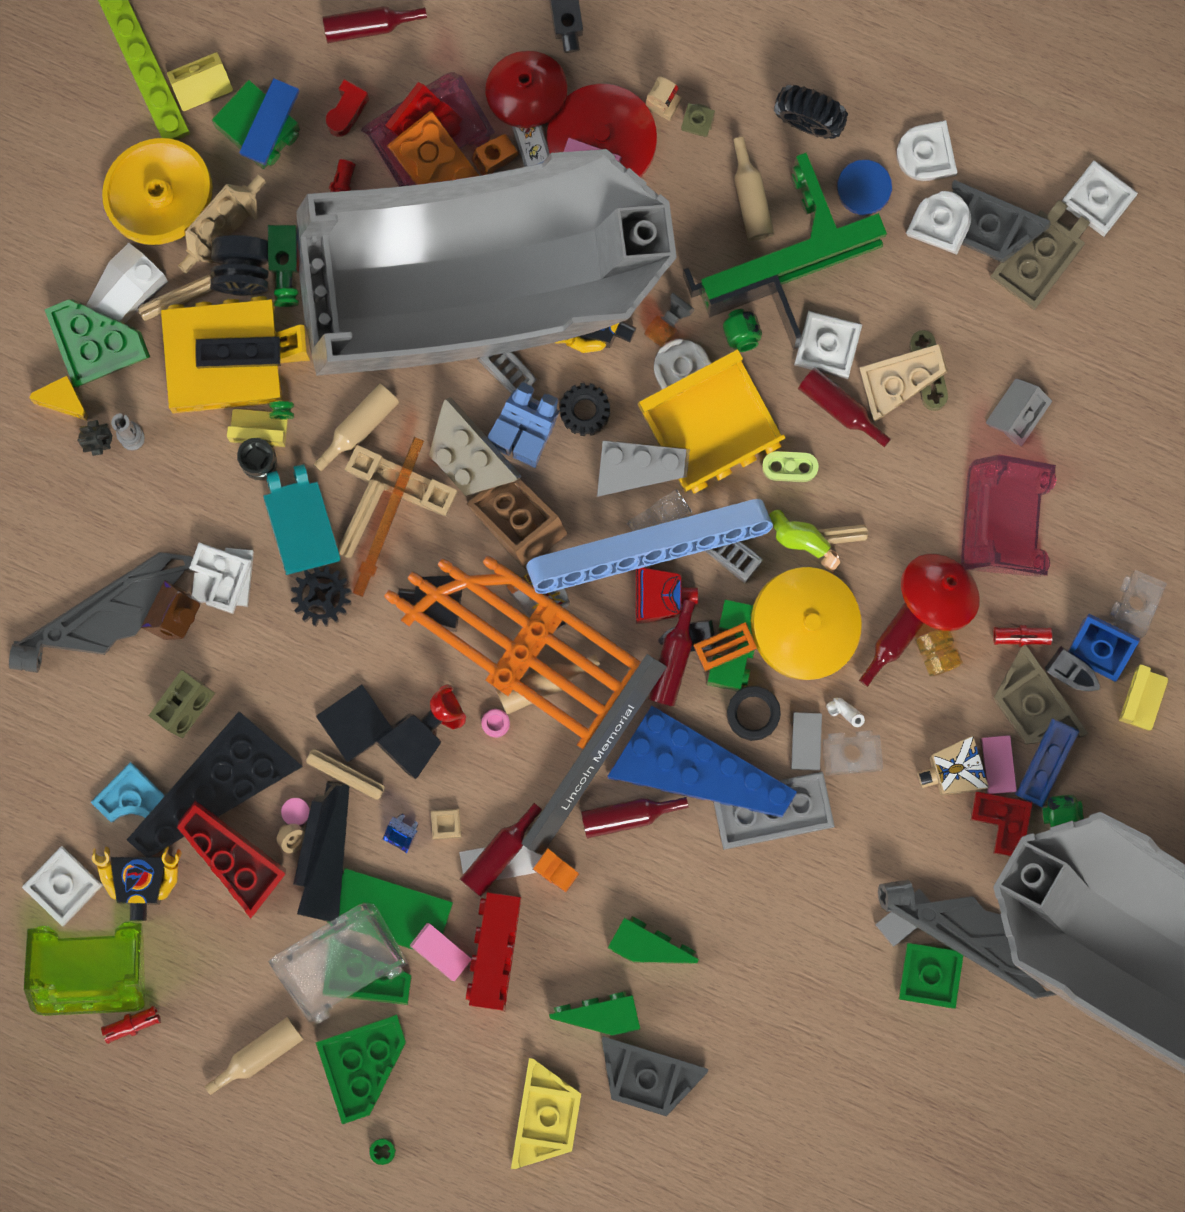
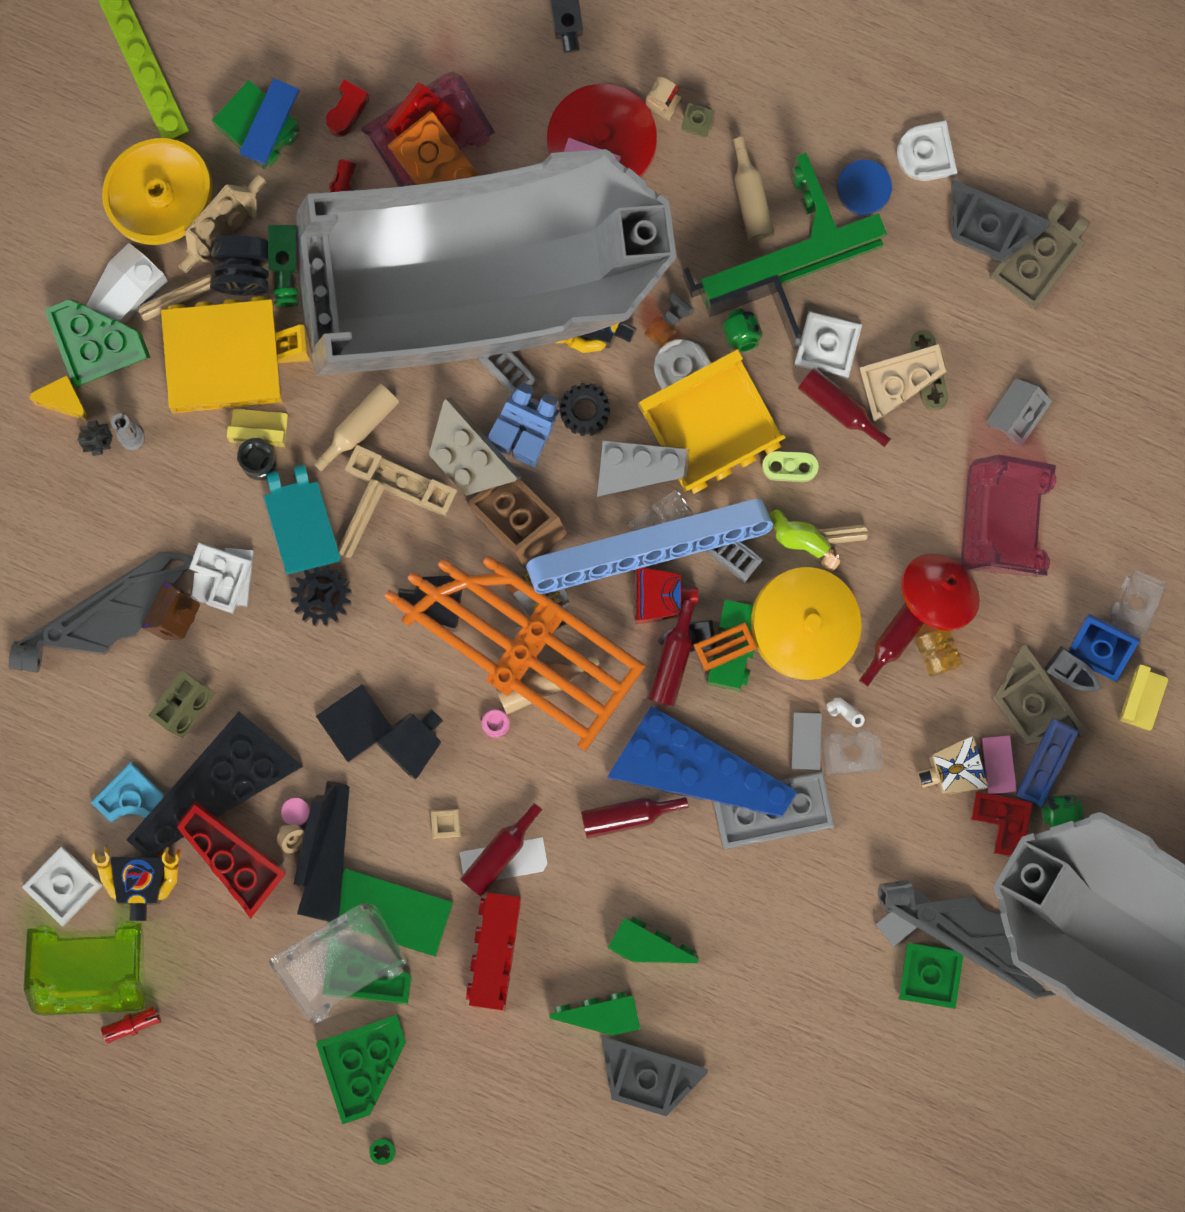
(200, 81): light yellow panel -> none
(238, 352): black tile -> none
(258, 1054): tan piece -> none
(281, 410): green bush -> none
(345, 774): tan axle -> none
(367, 22): dark red piece -> none
(368, 567): clear orange bar -> none
(400, 834): clear blue tile -> none
(440, 952): bright pink tile -> none
(447, 708): red piece -> none
(494, 154): orange leg -> none
(530, 102): red dish -> none
(531, 145): tile -> none
(545, 1117): light yellow wing -> none
(555, 870): orange leg -> none
(594, 755): dark grey tile -> none
(769, 698): black tyre -> none
(810, 111): black gear -> none
(941, 221): white tile -> none
(1042, 636): red pin -> none
(1099, 198): white tile -> none

